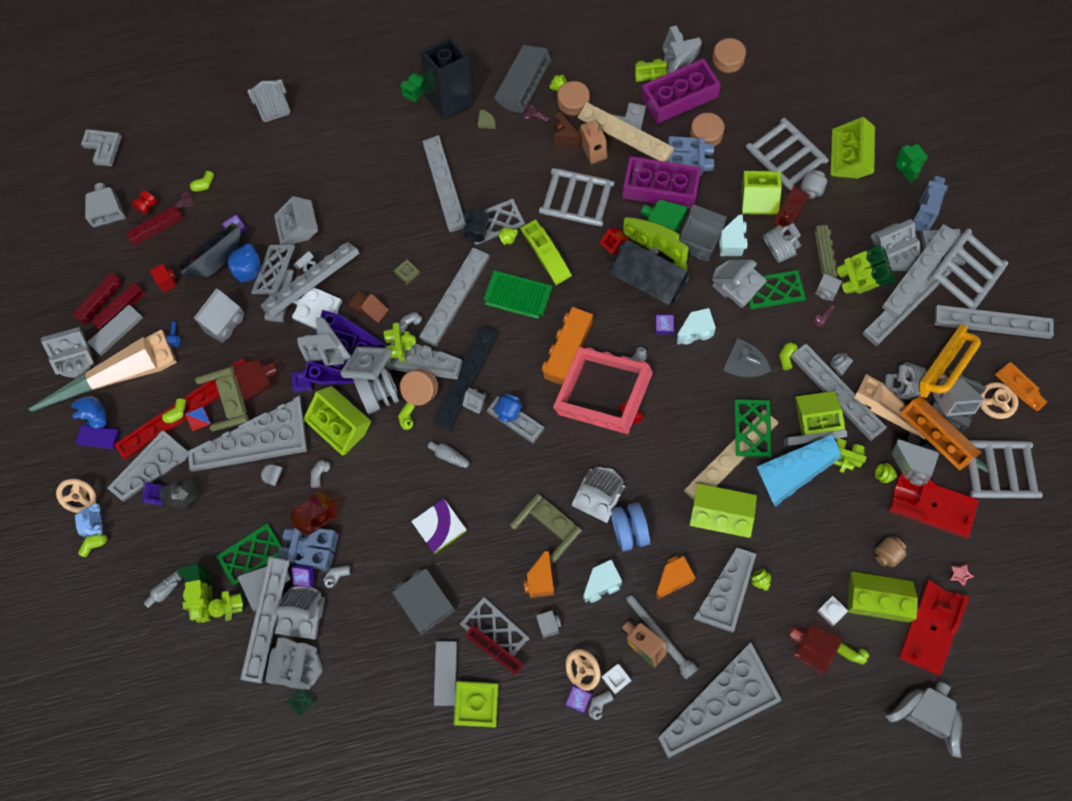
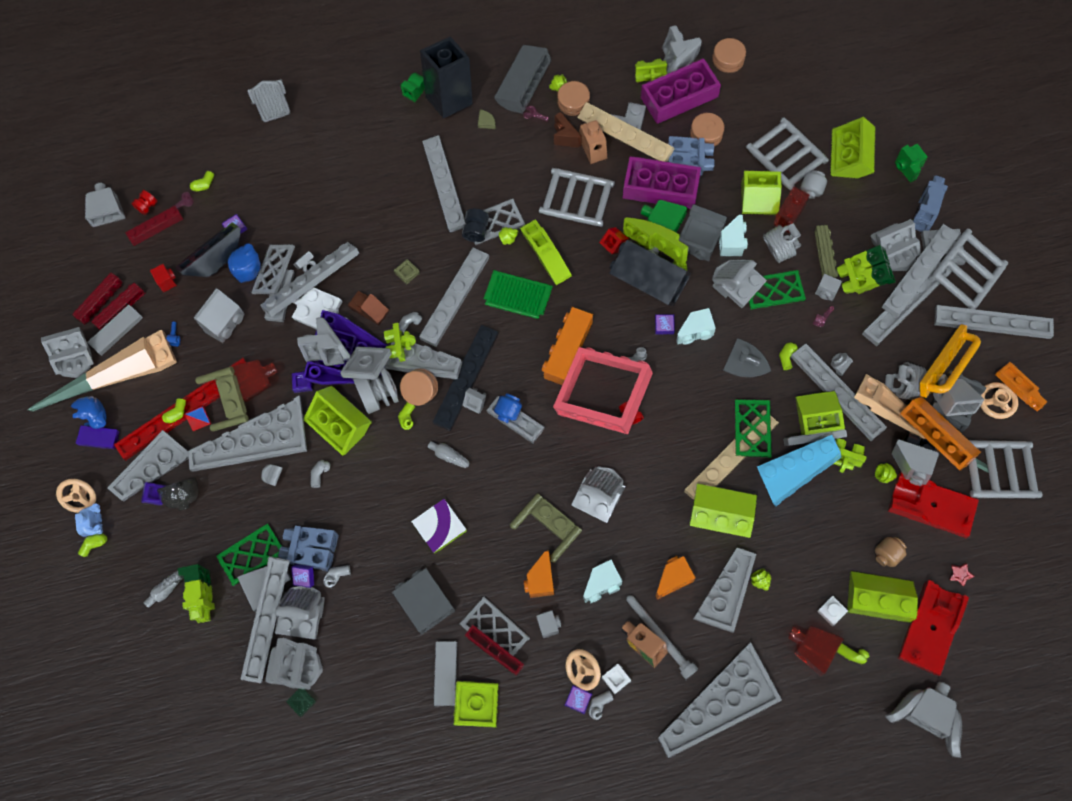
(105, 144): light grey plate -> none
(228, 606): lime hips -> none
(295, 221): light grey slope -> none
(313, 513): clear red brick -> none
(633, 525): medium blue wheel -> none

